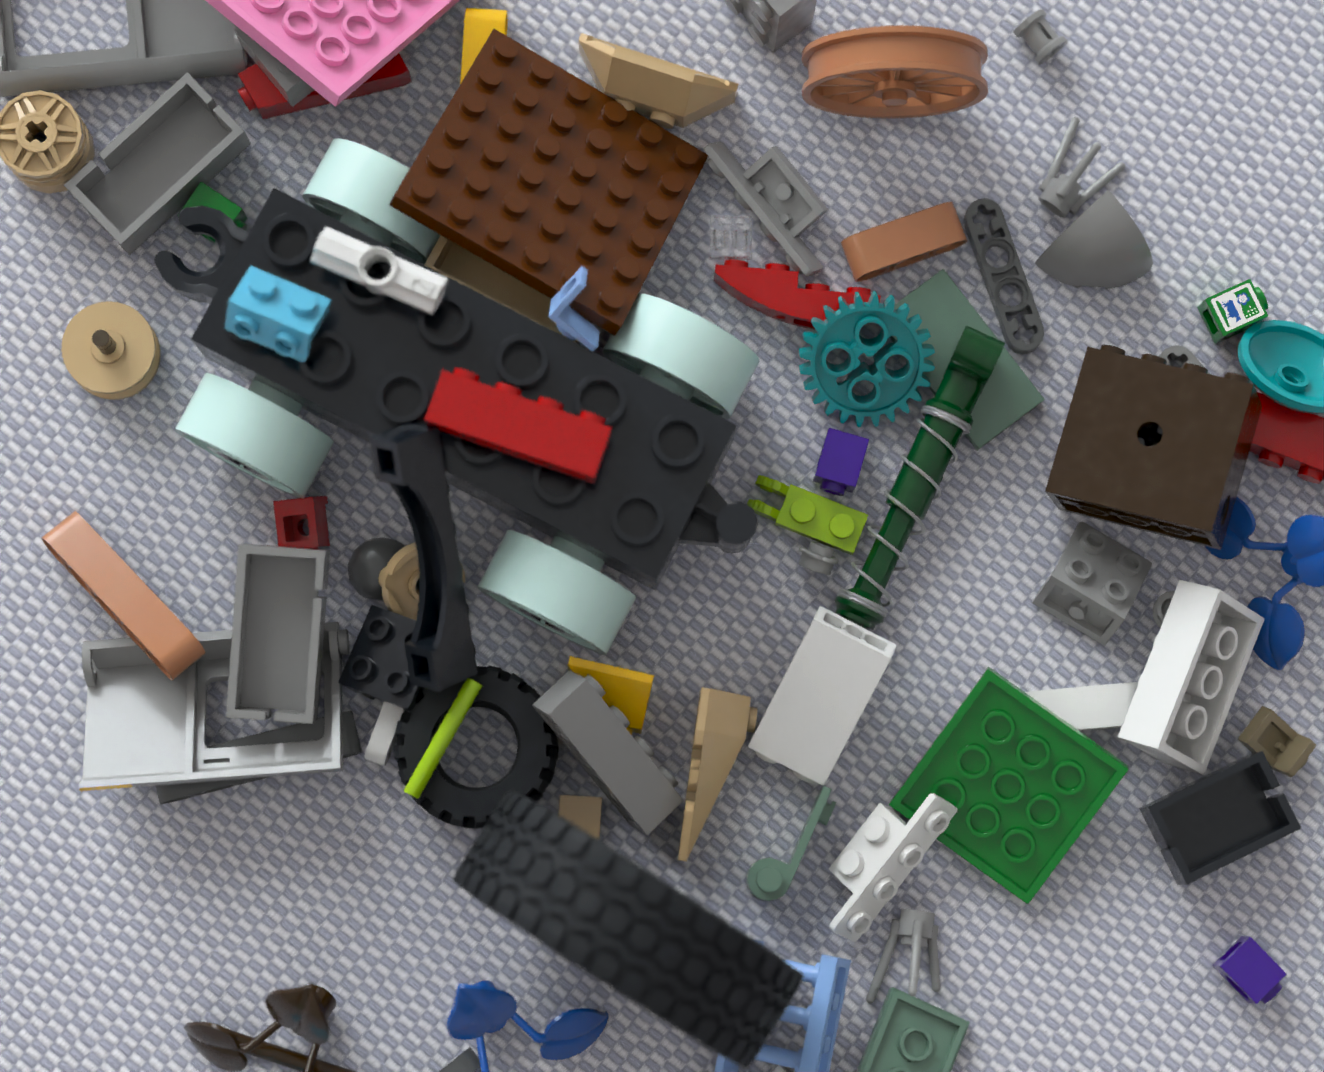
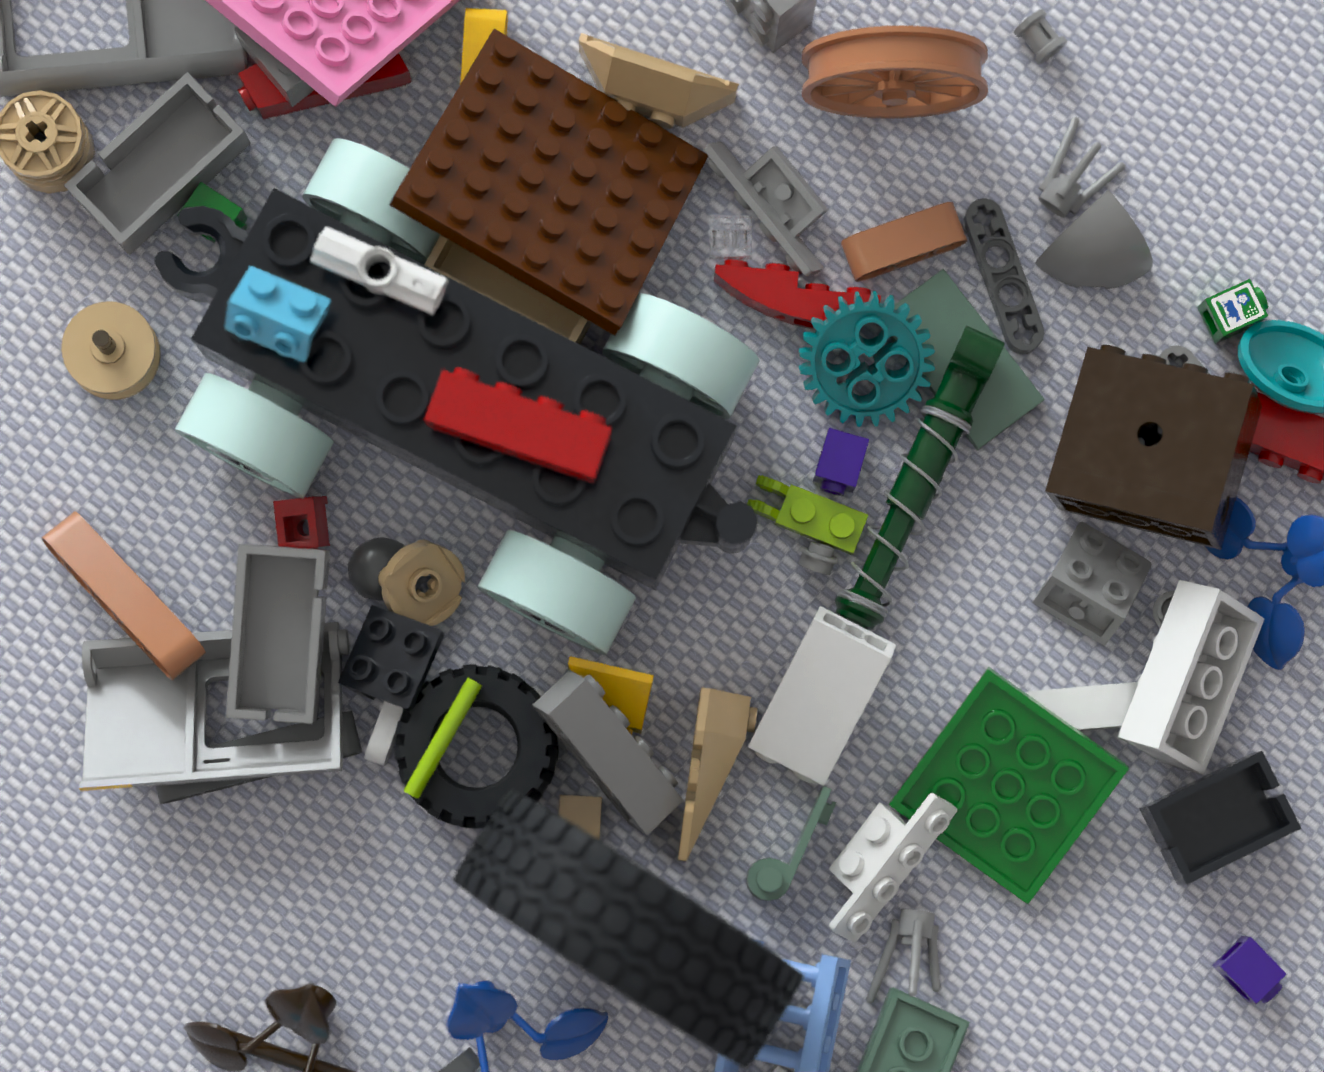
(441, 642): black arch -> none
(567, 320): light blue bracket -> none
(1281, 745): dark tan bracket -> none

